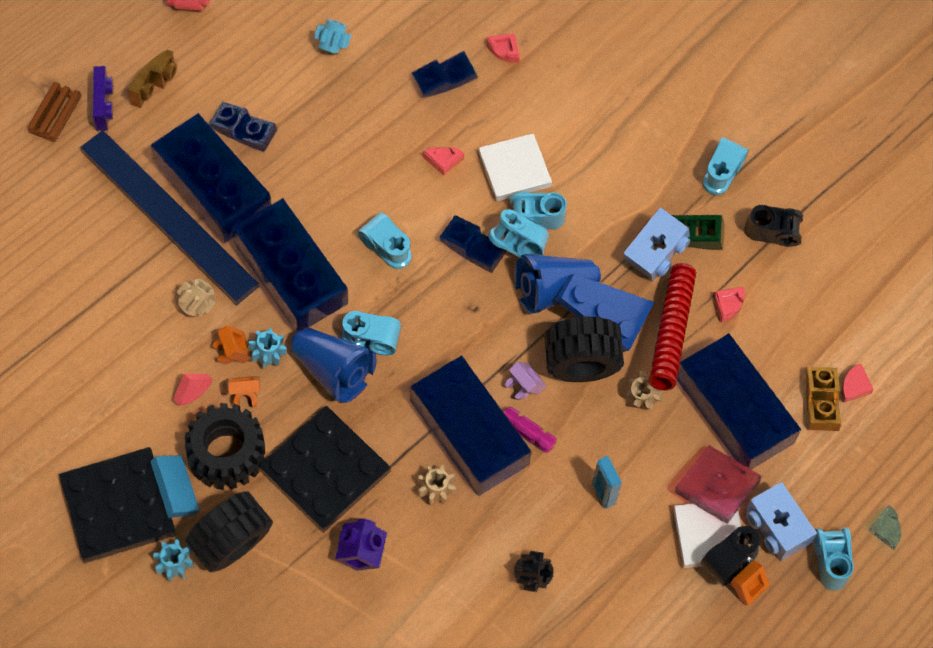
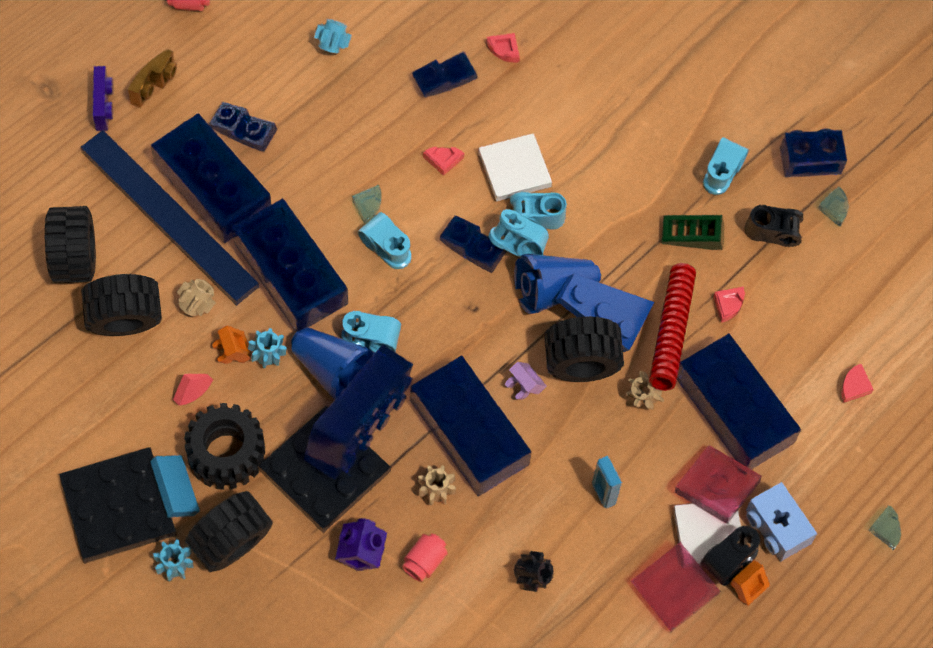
(46, 105): dark orange tile -> none
(70, 244): none -> black tyre
(121, 305): none -> black tyre
(244, 386): orange tile -> none
(359, 412): none -> clear blue brick
(368, 203): none -> clear light blue tile
(424, 557): none -> coral brick
(530, 430): dark pink axle -> none
(659, 229): light blue brick -> none
(675, 587): none -> clear pink tile
(814, 159): none -> clear blue brick
(822, 398): pearl gold slope -> none
(834, 550): medium azure piece -> none
(835, 206): none -> clear light blue tile

